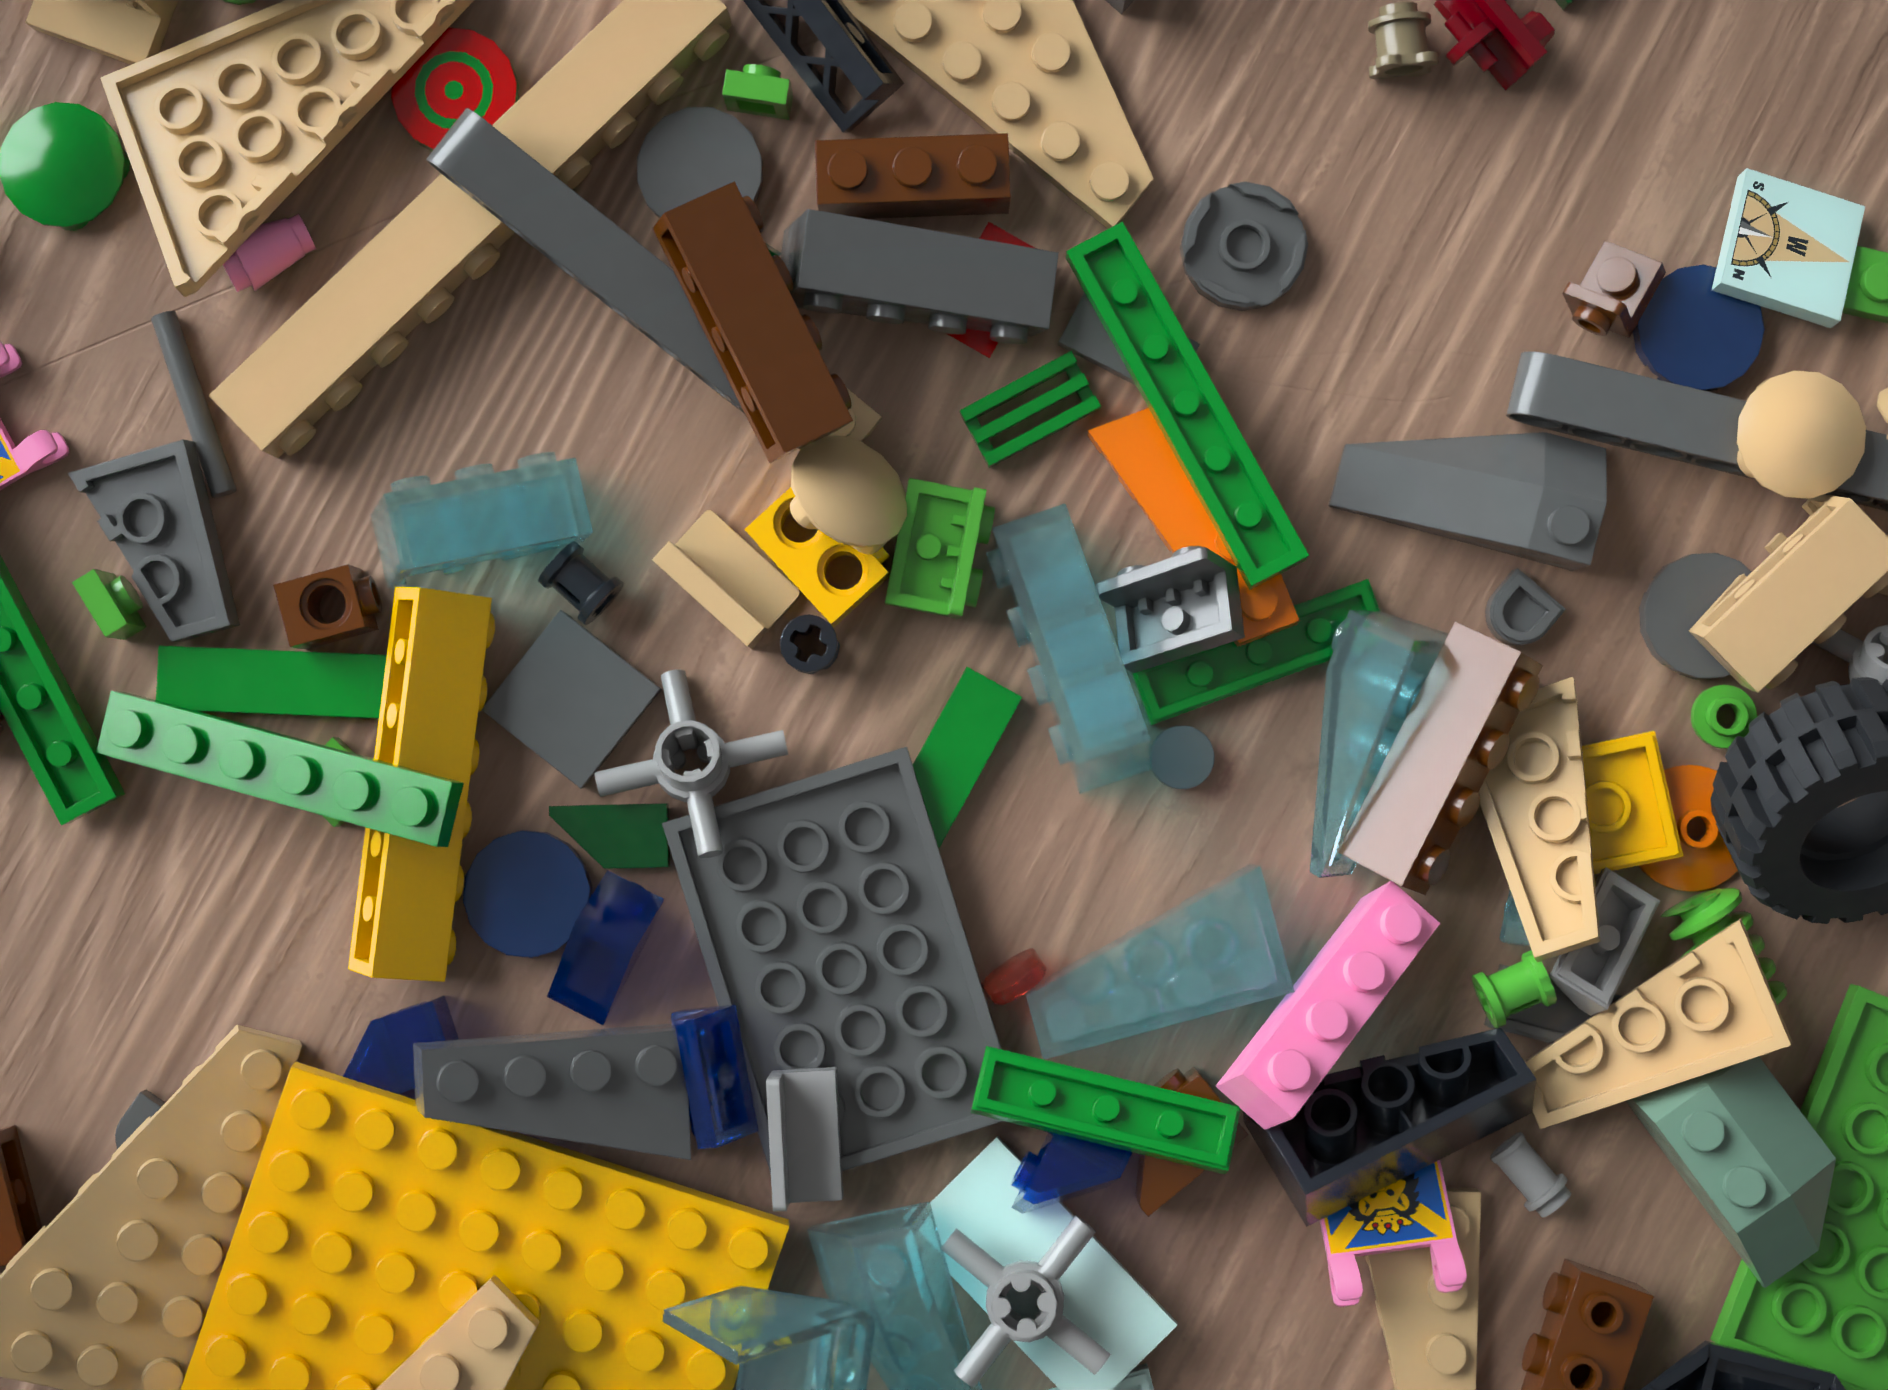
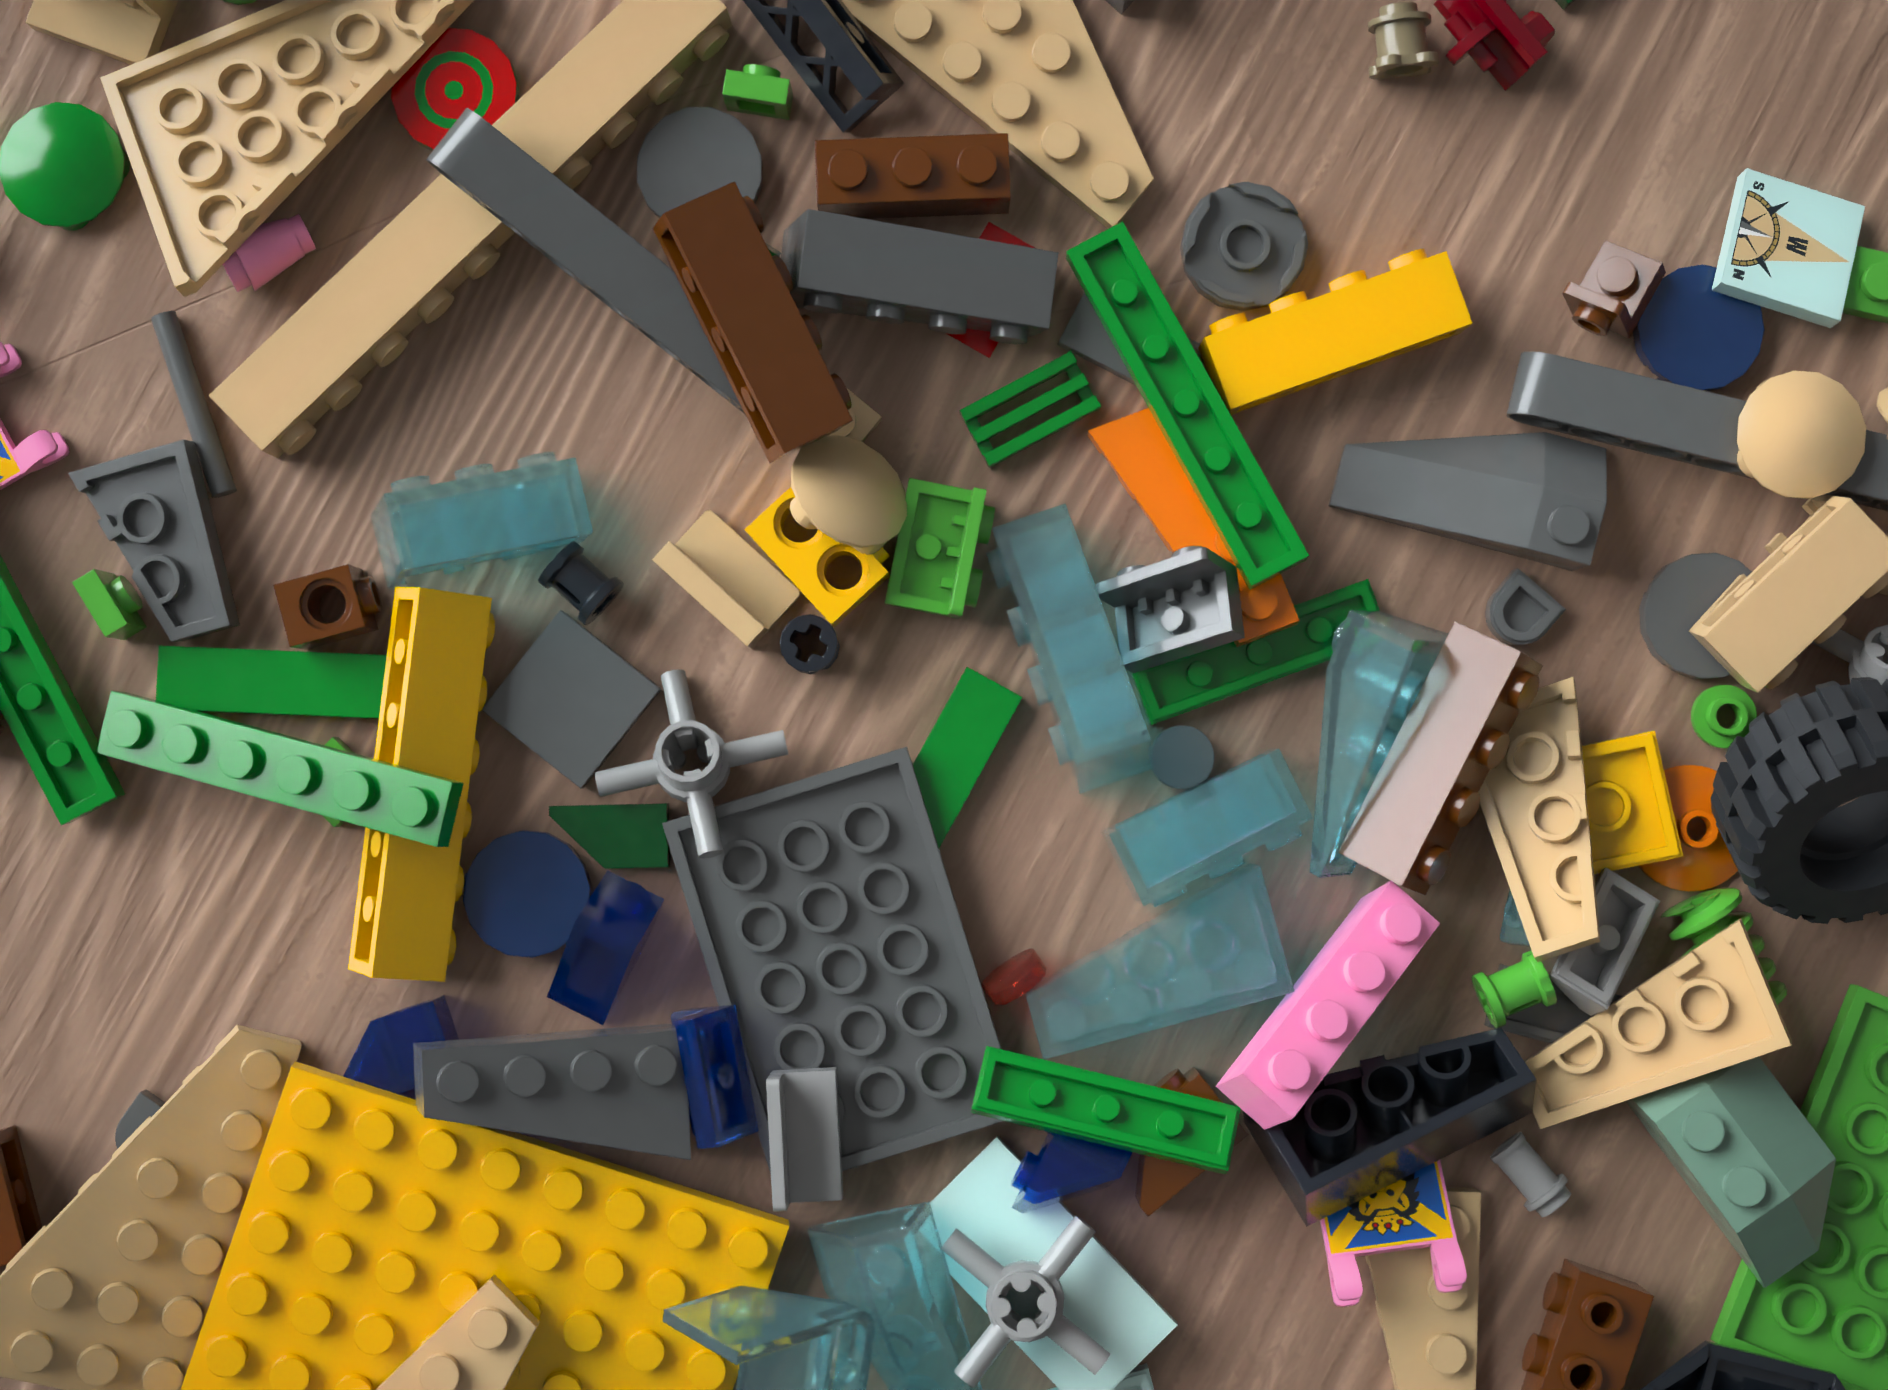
(1208, 828): none -> clear light blue wedge
(1335, 332): none -> yellow brick

